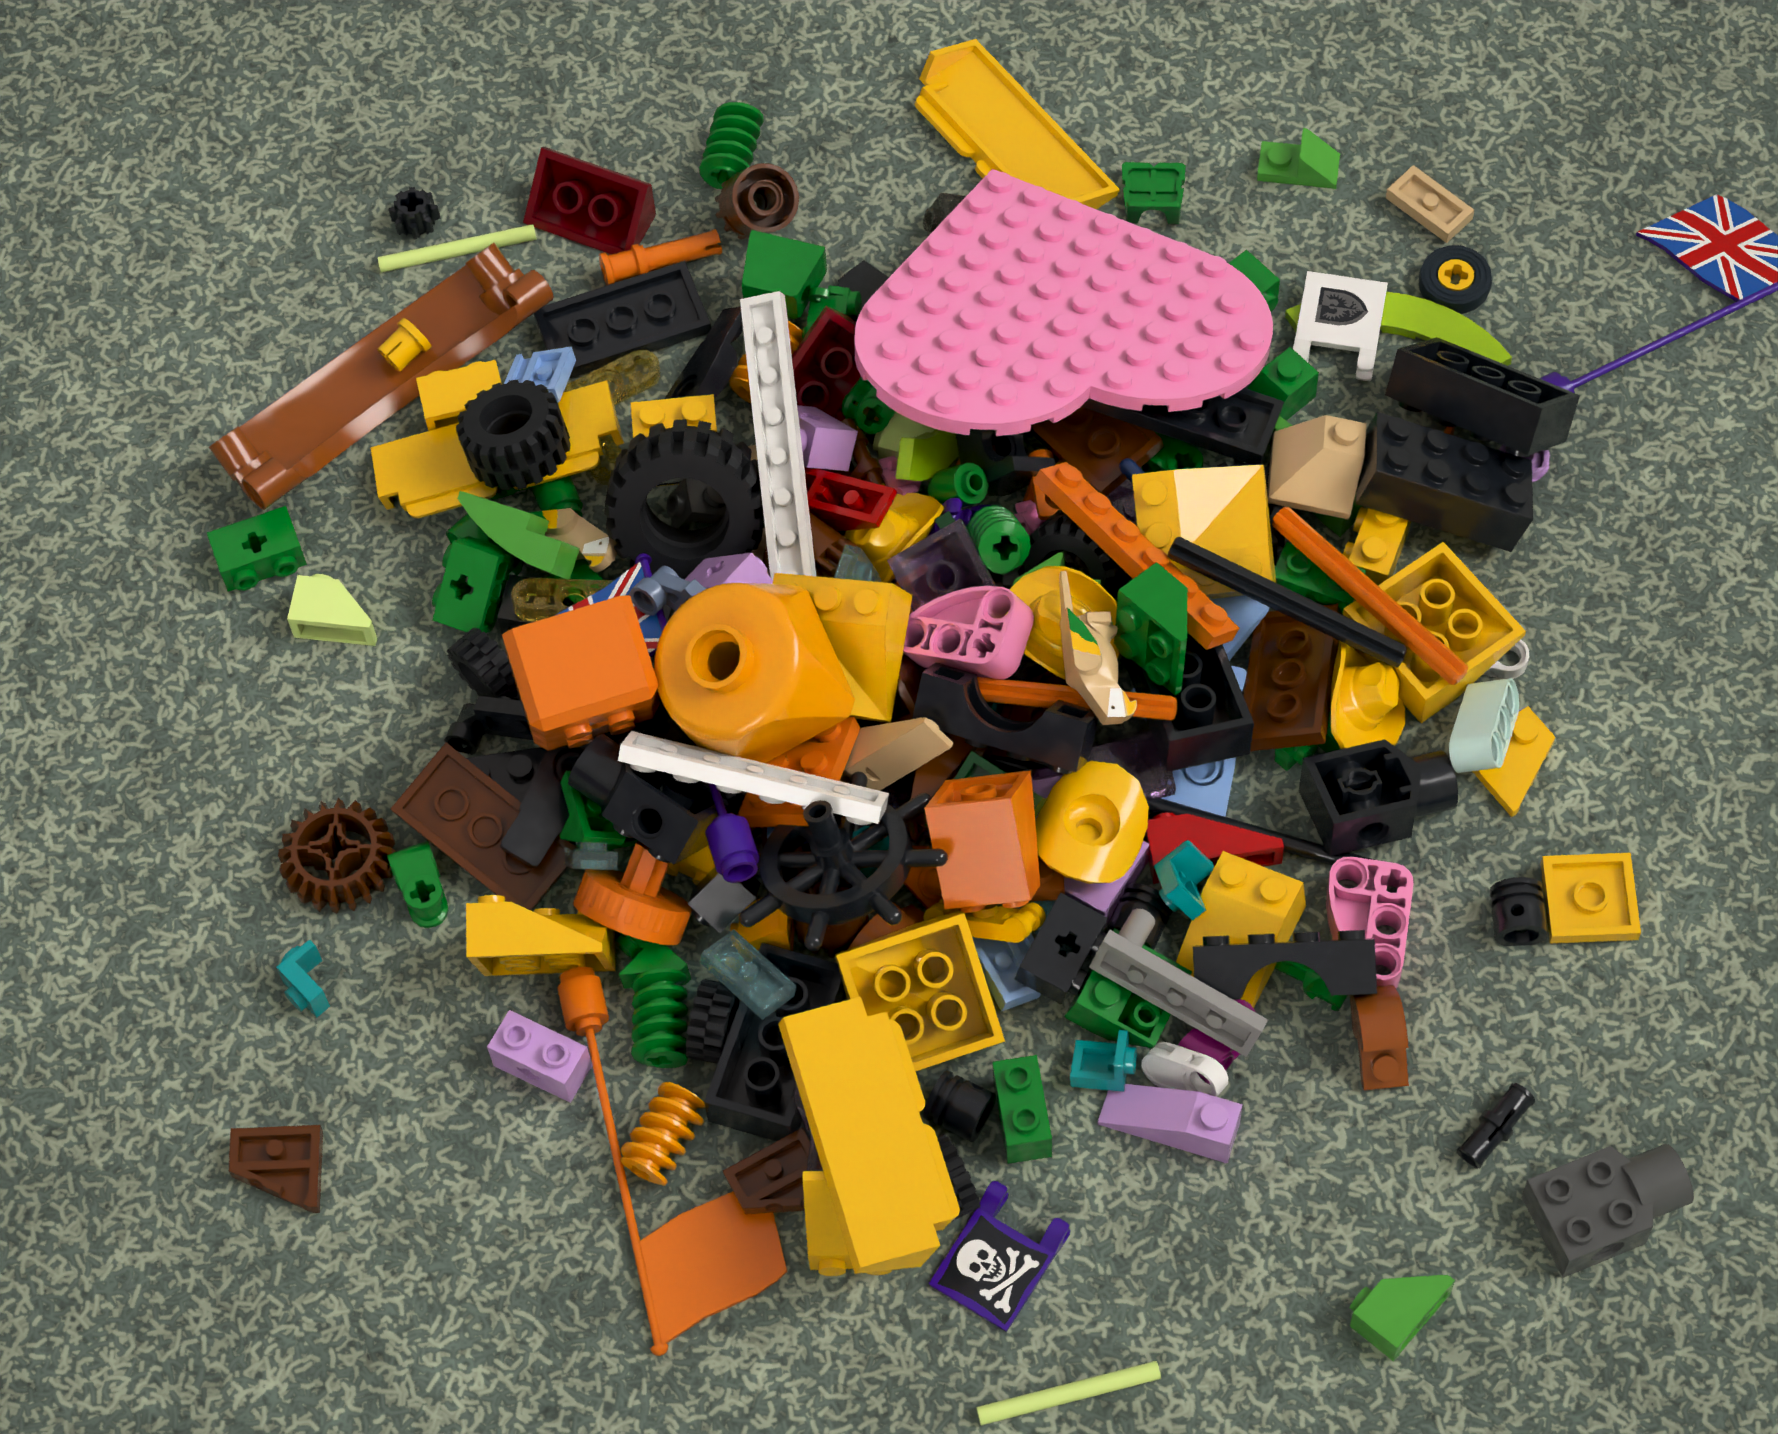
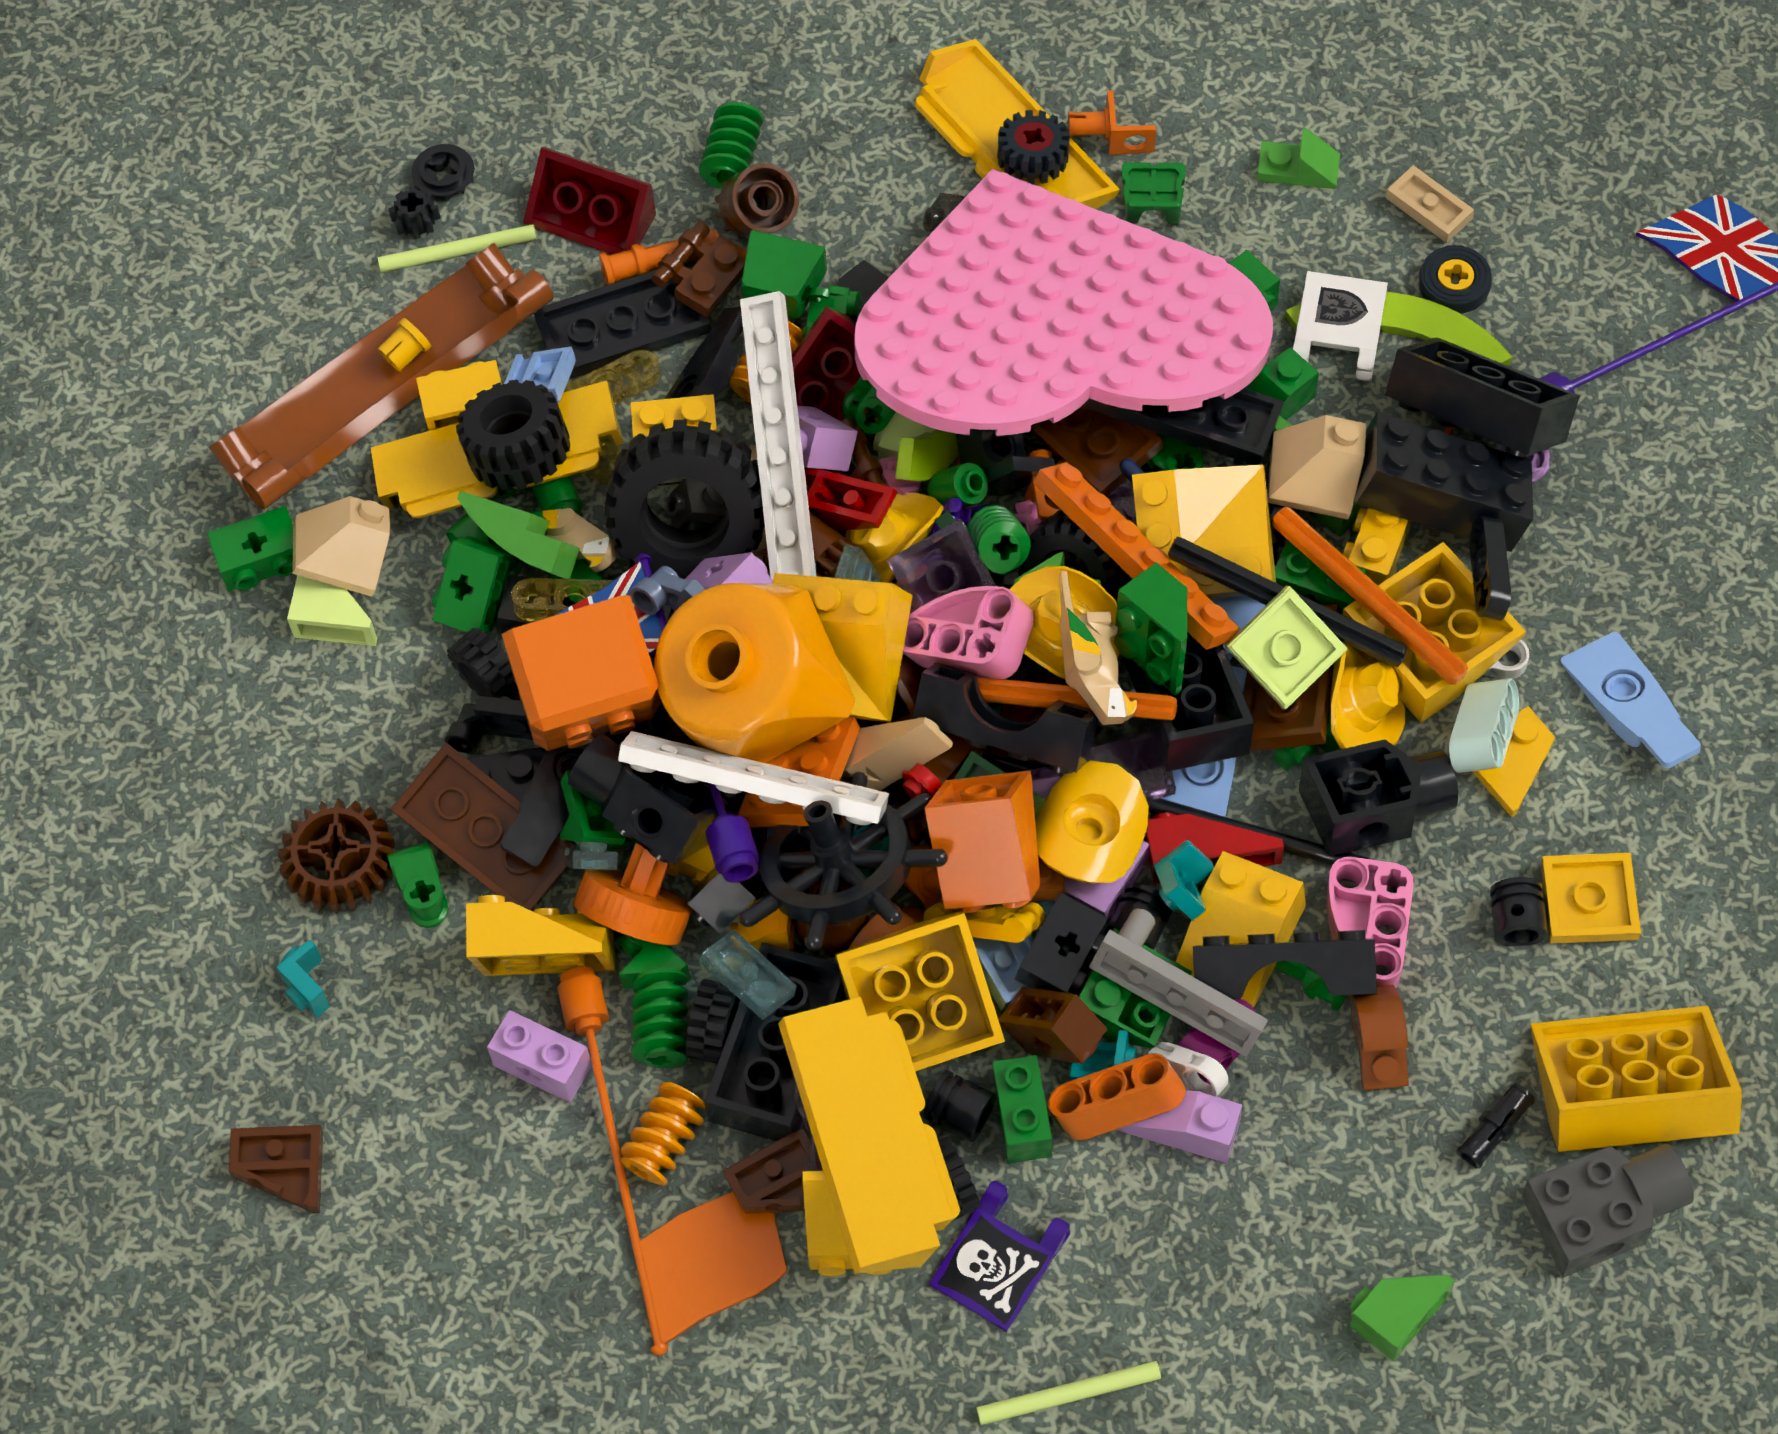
(342, 543): none -> tan slope
(436, 159): none -> black gear
(713, 275): none -> reddish brown plate
(919, 781): none -> red plate
(1033, 146): none -> black wheel
(1053, 1025): none -> reddish brown brick
(1105, 124): none -> orange bracket
(1117, 1097): none -> orange beam
(1286, 647): none -> yellowish green tile
(1490, 568): none -> black beam
(1630, 699): none -> light blue piece
(1636, 1079): none -> yellow slope

